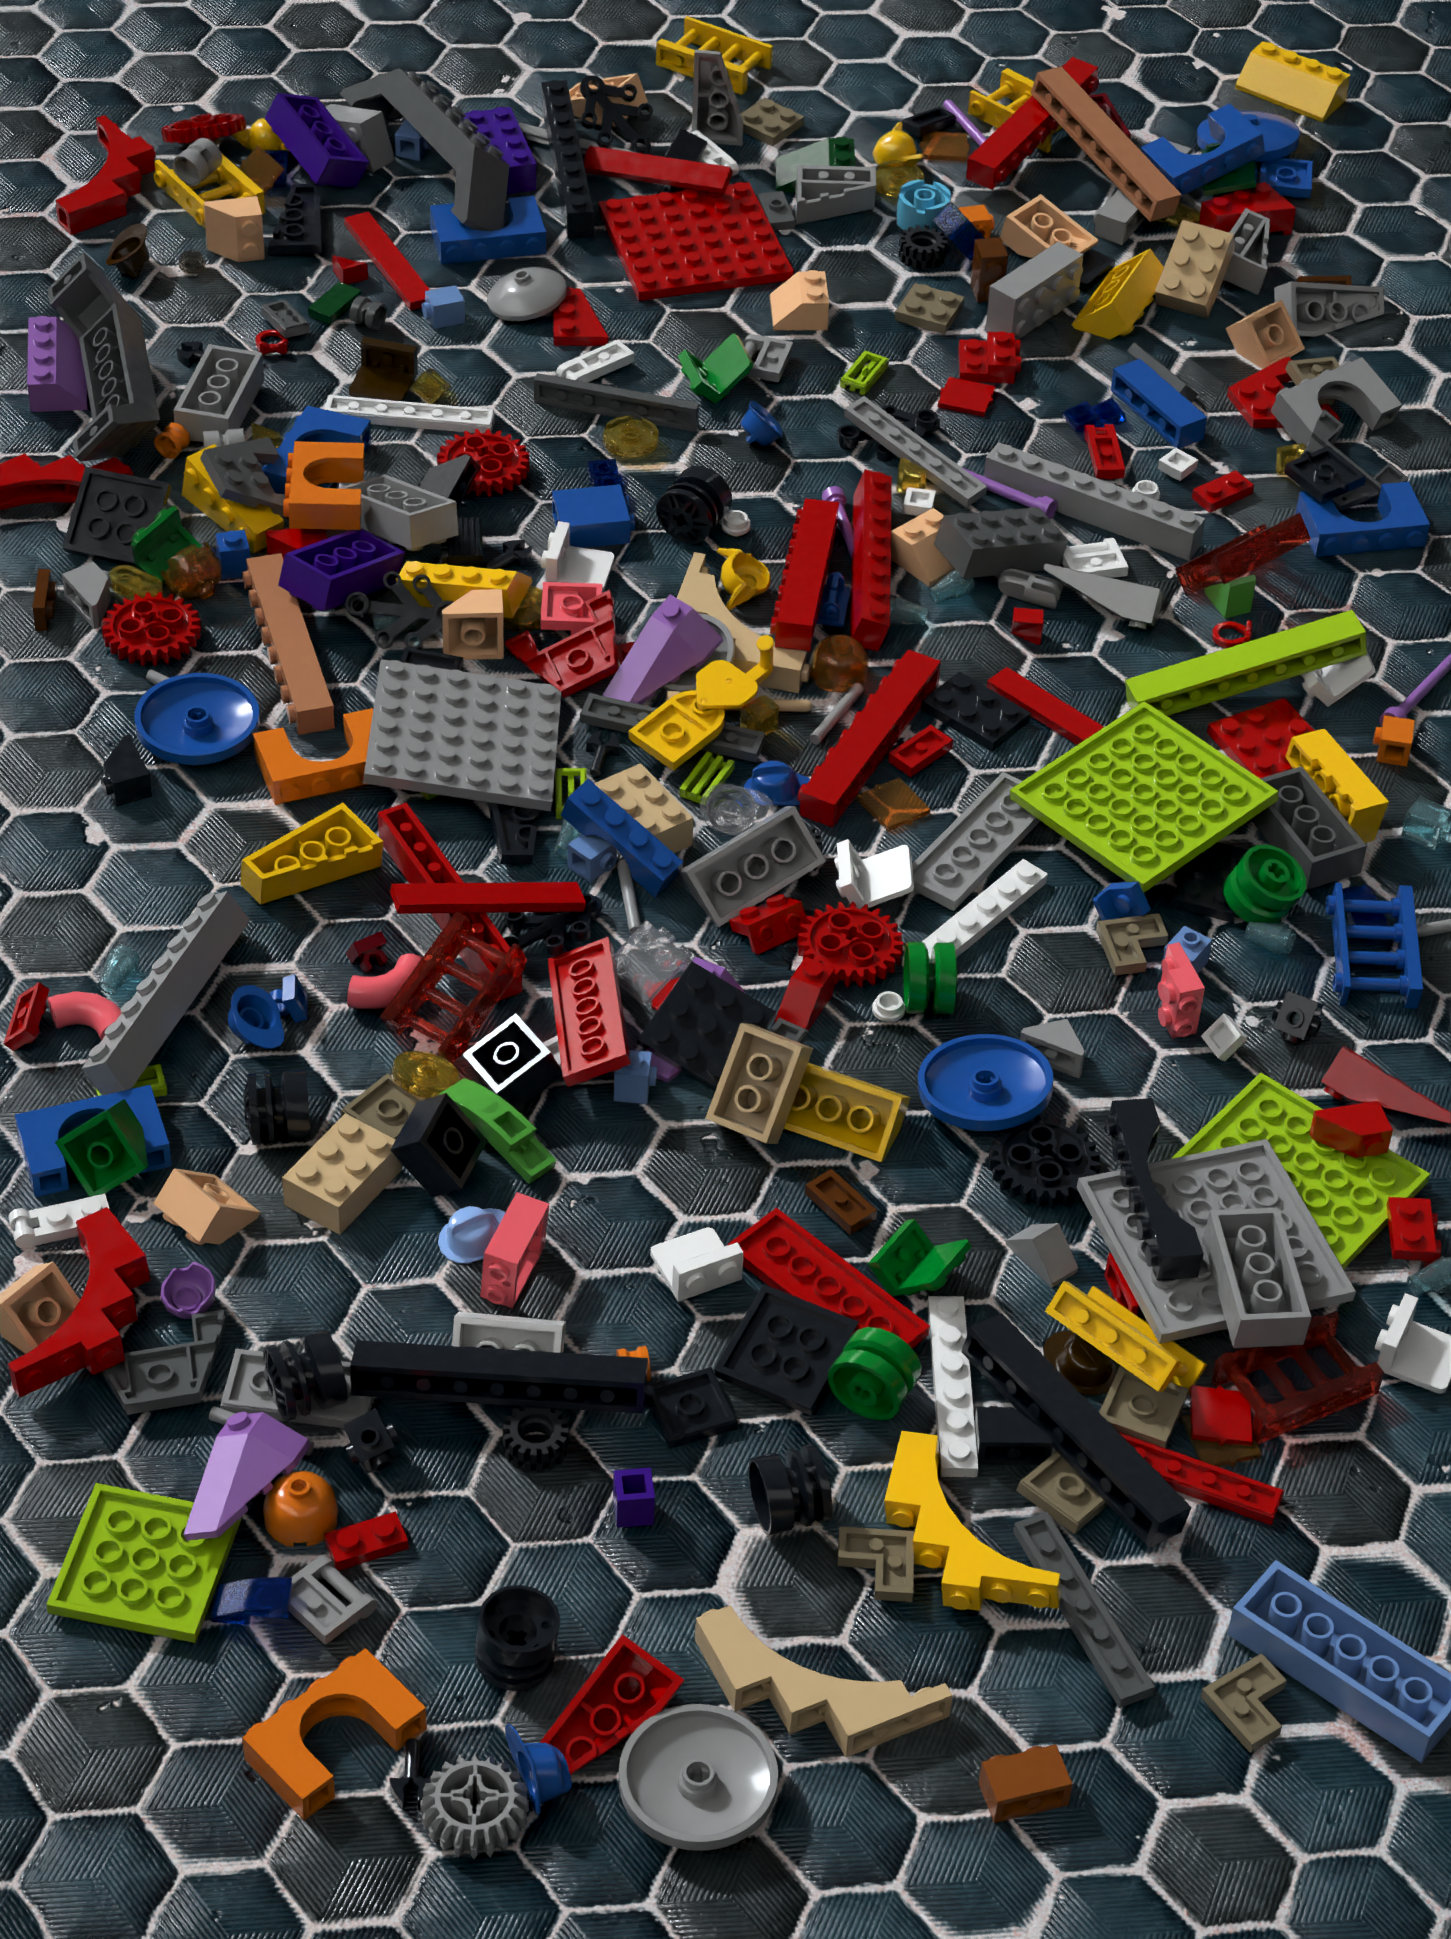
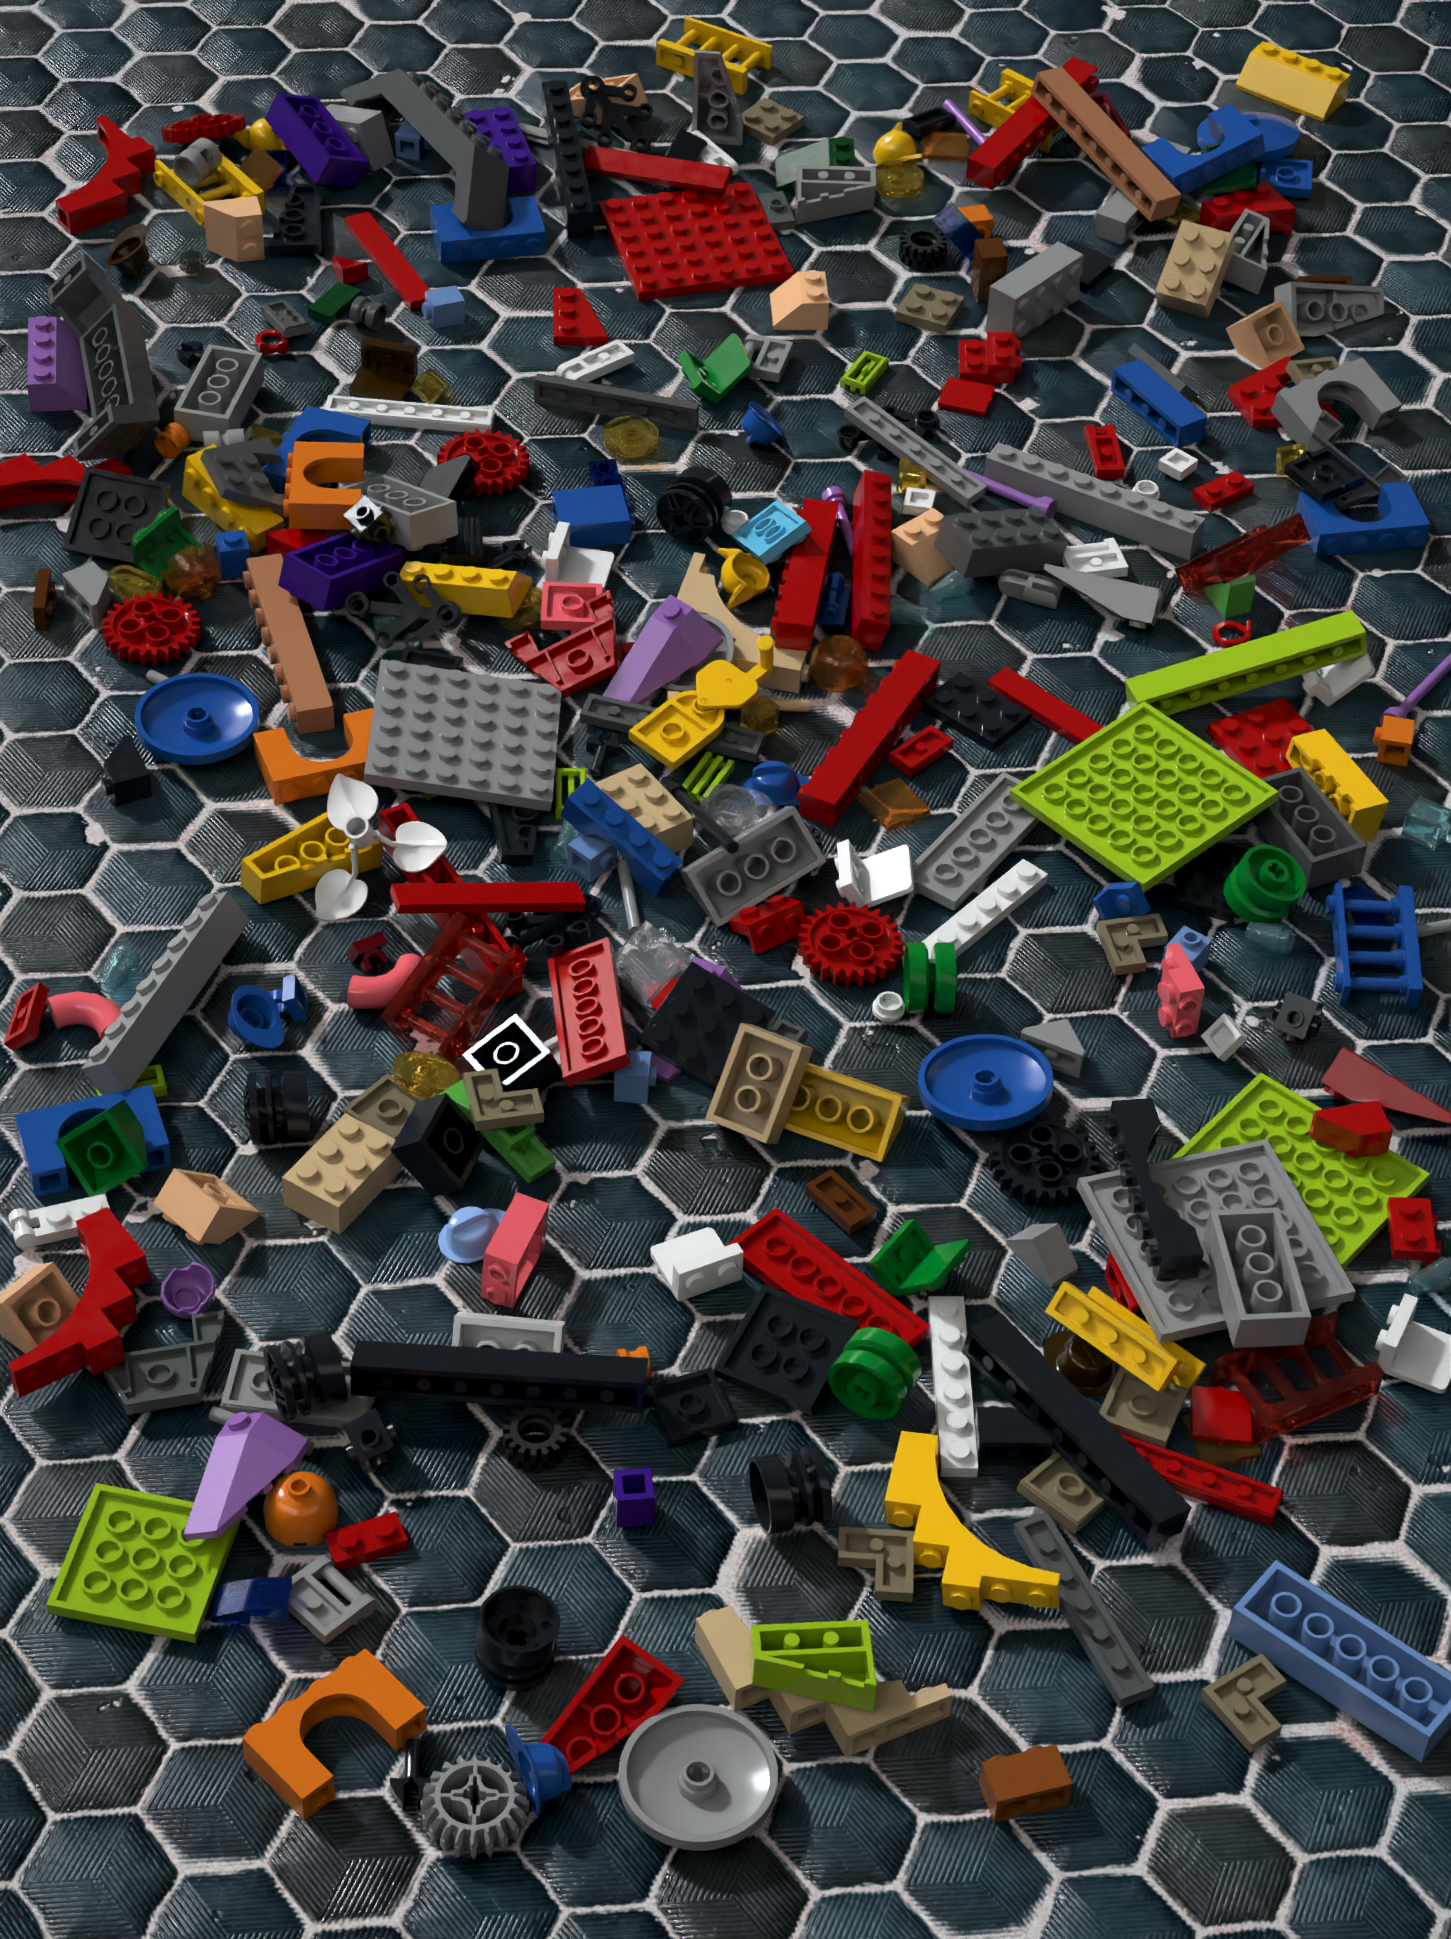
(349, 810): none -> white plant
(370, 522): none -> black brick
(474, 626): light nougat slope -> none
(496, 1109): none -> dark tan plate
(526, 294): light grey dish -> none
(680, 793): none -> black bar
(771, 532): none -> medium azure plate
(807, 993): red slope -> none
(816, 1661): none -> lime wedge
(836, 713): light grey bar -> none
(921, 203): medium azure brick -> none
(1028, 624): red slope -> none
(1041, 225): light nougat slope -> none
(1103, 413): clear blue slope -> none
(1121, 297): yellow slope -> none

